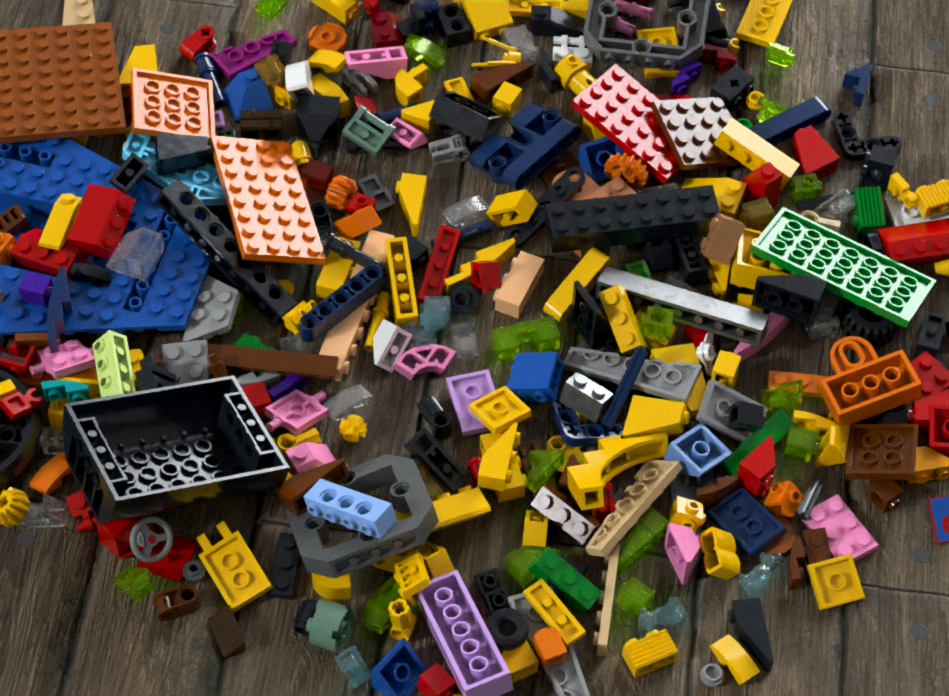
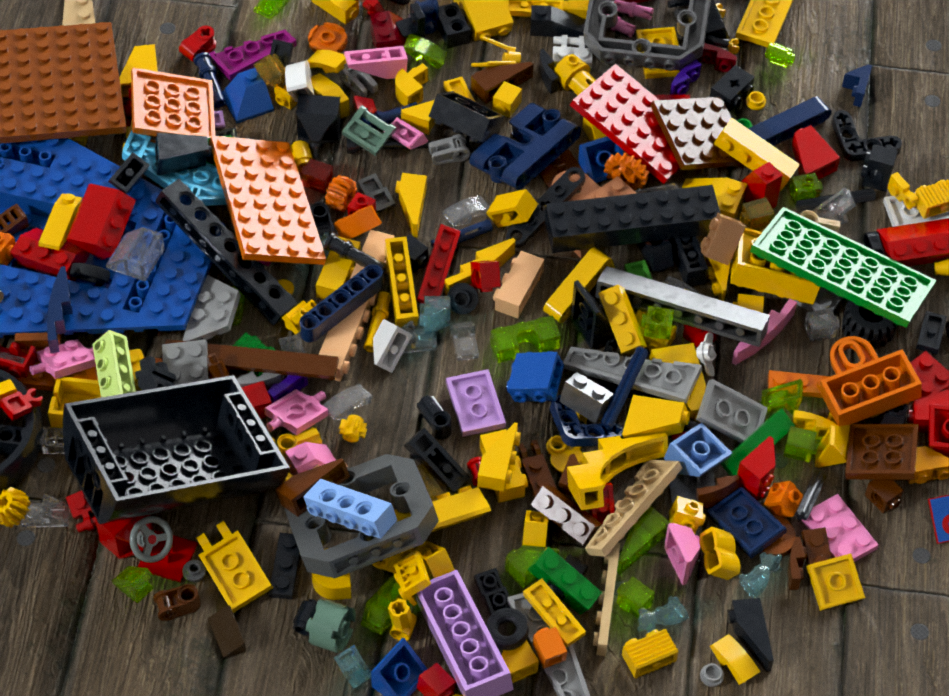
(36, 288): dark purple brick -> none
(50, 475): orange slope -> none
(61, 389): teal slope -> none
(262, 124): dark brown brick -> none
(424, 359): bright pink brick -> none
(499, 410): yellow plate -> none
(523, 41): clear slope -> none
(544, 465): clear neon green slope -> none
(726, 368): yellow brick -> none
(746, 417): black brick -> none
(769, 108): clear neon green slope -> none
(790, 296): black slope -> none
(868, 209): green brick -> none

